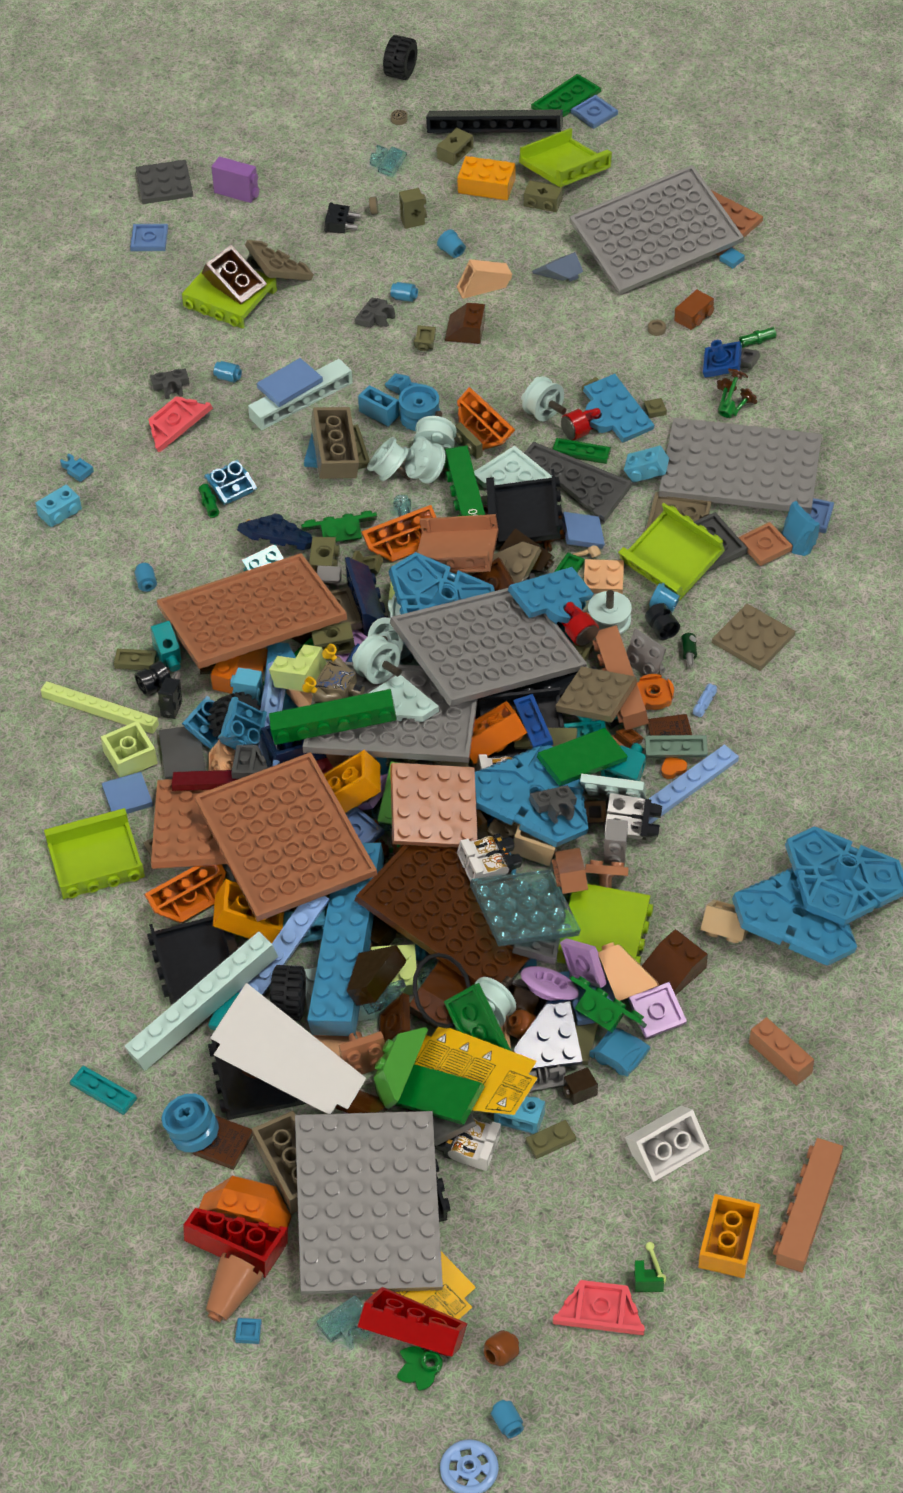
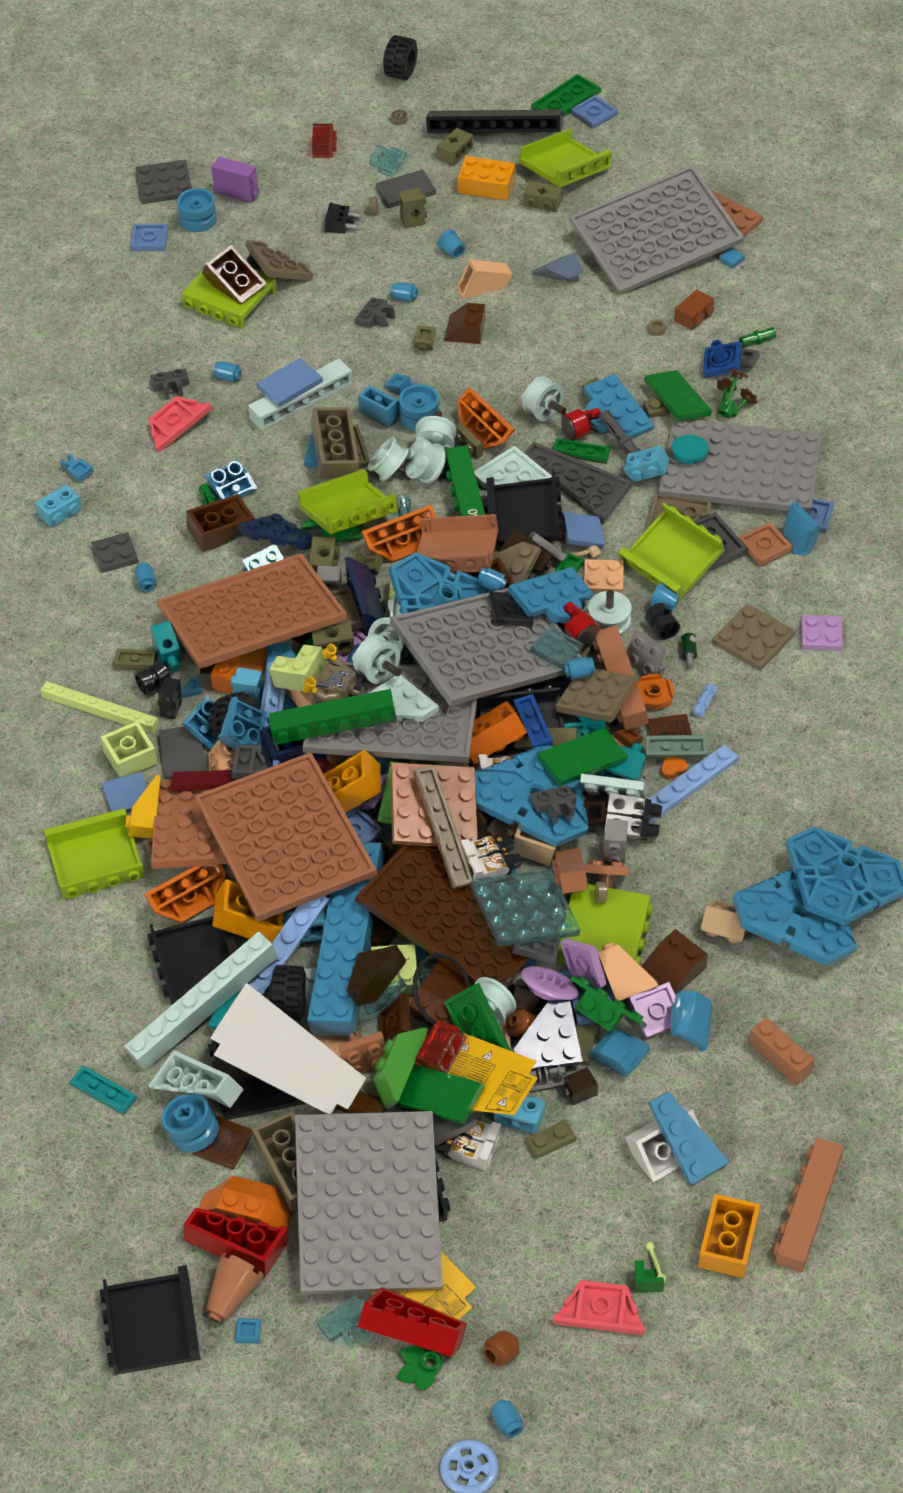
(115, 552): none -> dark grey plate
(143, 812): none -> yellow slope
(150, 1323): none -> black panel
(191, 1076): none -> light aqua wedge
(192, 687): none -> dark azure tile
(197, 209): none -> dark azure wheel
(217, 521): none -> reddish brown slope
(324, 140): none -> clear red brick
(345, 502): none -> lime panel
(390, 188): none -> dark grey tile
(441, 1047): none -> clear red brick
(443, 827): none -> dark tan tile
(491, 579): none -> dark azure brick
(507, 610): none -> black tile
(547, 546): none -> light grey tile
(556, 647): none -> clear light blue tile
(579, 668): none -> dark azure brick
(601, 892): none -> dark tan tile
(624, 441): none -> dark grey pin
(677, 395): none -> green tile
(688, 1142): none -> dark azure wing
(689, 449): none -> teal tile
(691, 1018): none -> dark azure slope
(822, 632): none -> lavender plate

